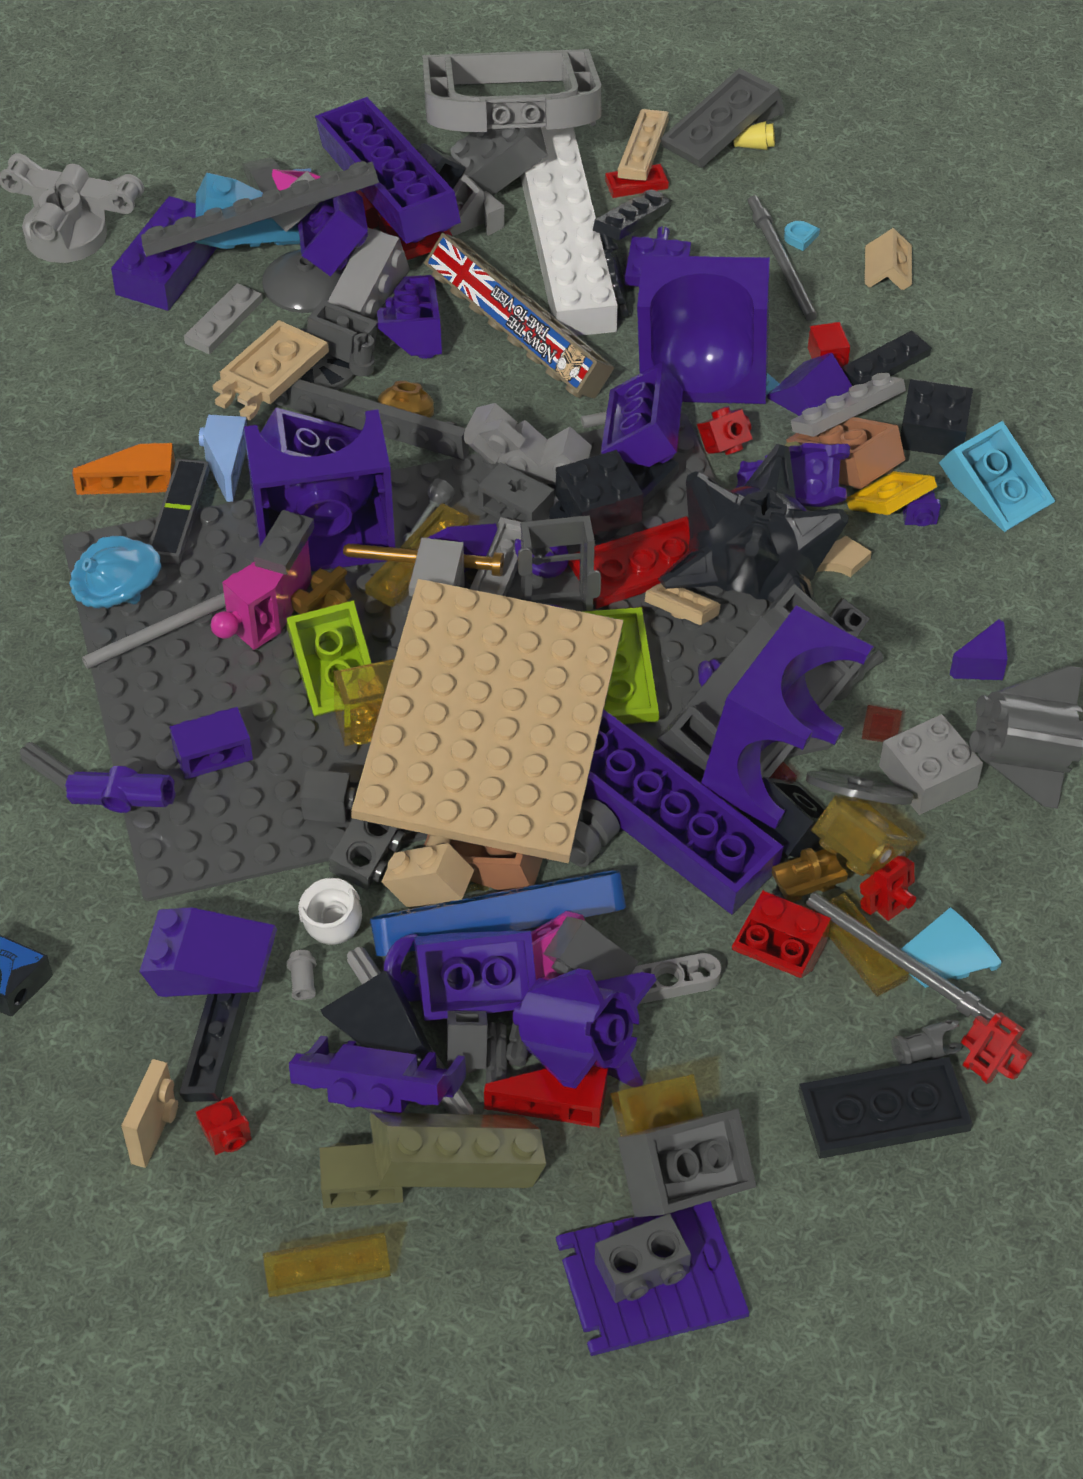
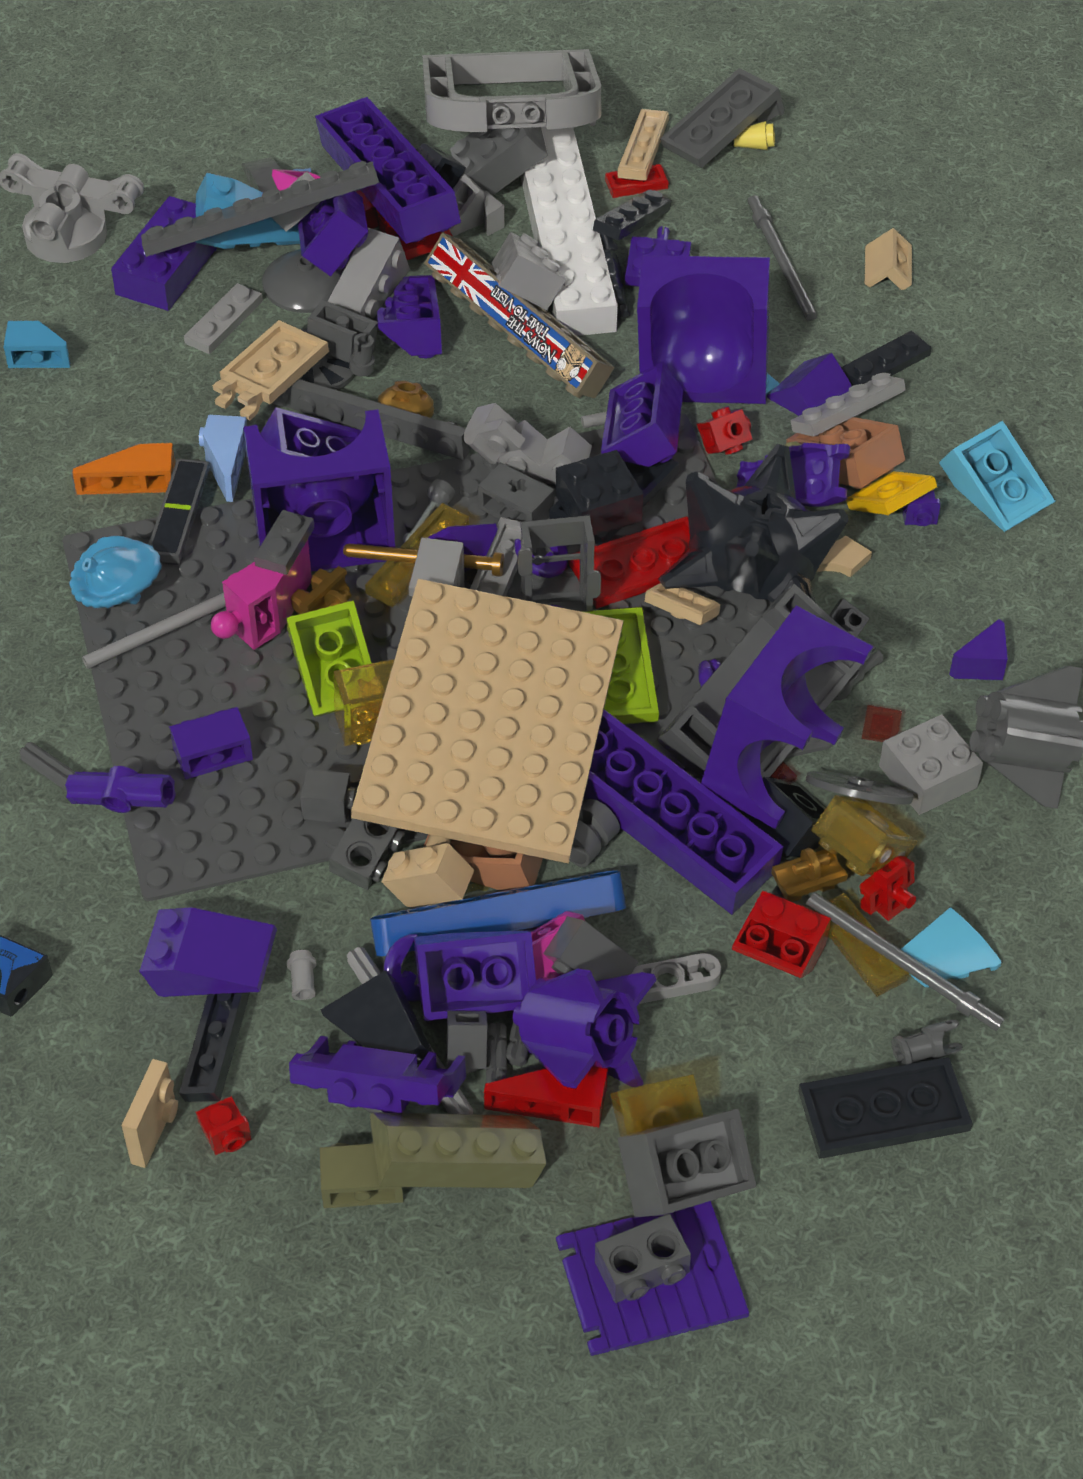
(34, 346): none -> dark azure slope
(326, 1264): clear yellow plate -> none
(331, 911): white helmet -> none
(527, 270): none -> light grey wedge
(800, 234): medium azure tile -> none
(829, 339): red brick -> none
(935, 417): black brick -> none
(998, 1050): red piece -> none

